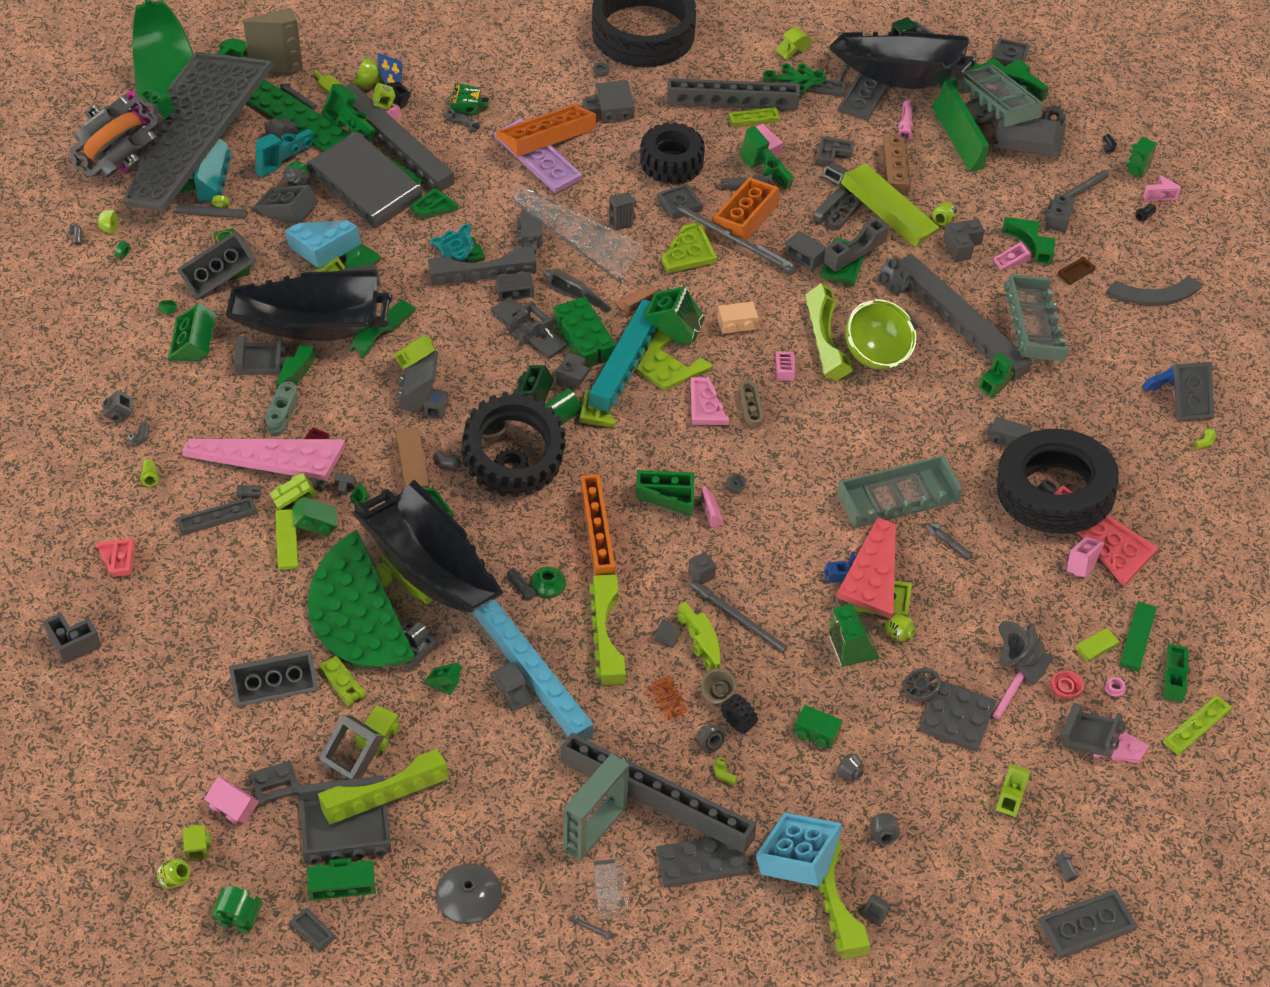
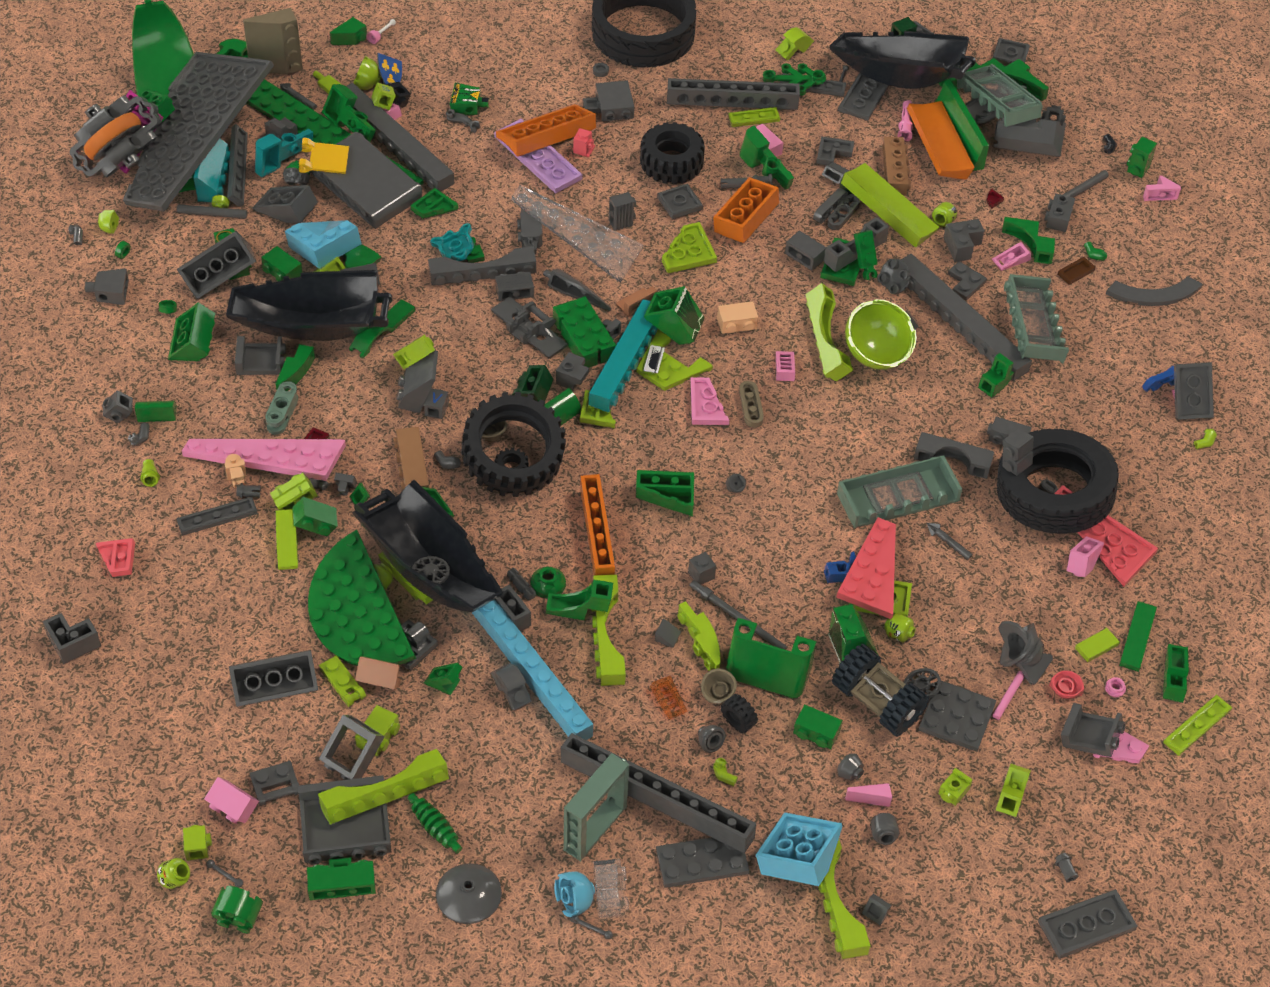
(110, 286): none -> dark grey torso
(155, 411): none -> green brick
(211, 864): none -> dark grey hinge
(235, 469): none -> light nougat hips
(237, 165): none -> dark grey tile
(281, 264): none -> green brick
(312, 929): dark grey tile -> none
(324, 157): none -> yellow flag
(349, 33): none -> green slope
(374, 36): none -> bright pink hinge
(378, 672): none -> nougat panel
(432, 570): none -> dark grey wheel
(434, 823): none -> green piece
(514, 608): none -> dark grey brick
(575, 889): none -> medium azure cylinder
(576, 604): none -> green arch
(583, 143): none -> coral brick
(613, 327): none -> dark grey tile
(654, 359): none -> sticker
(711, 508): bright pink slope -> none
(760, 250): dark grey bar -> none
(768, 665): none -> green windscreen
(866, 253): none -> green plate
(870, 794): none -> bright pink slope
(880, 690): none -> black plate
(941, 140): none -> orange arch
(955, 787): none -> lime brick
(969, 280): none -> dark grey plate
(976, 459): none -> dark grey arch
(994, 198): none -> dark red tile
(1017, 451): none -> dark grey piece
(1095, 253): none -> green arm
(1143, 213): black pin -> none

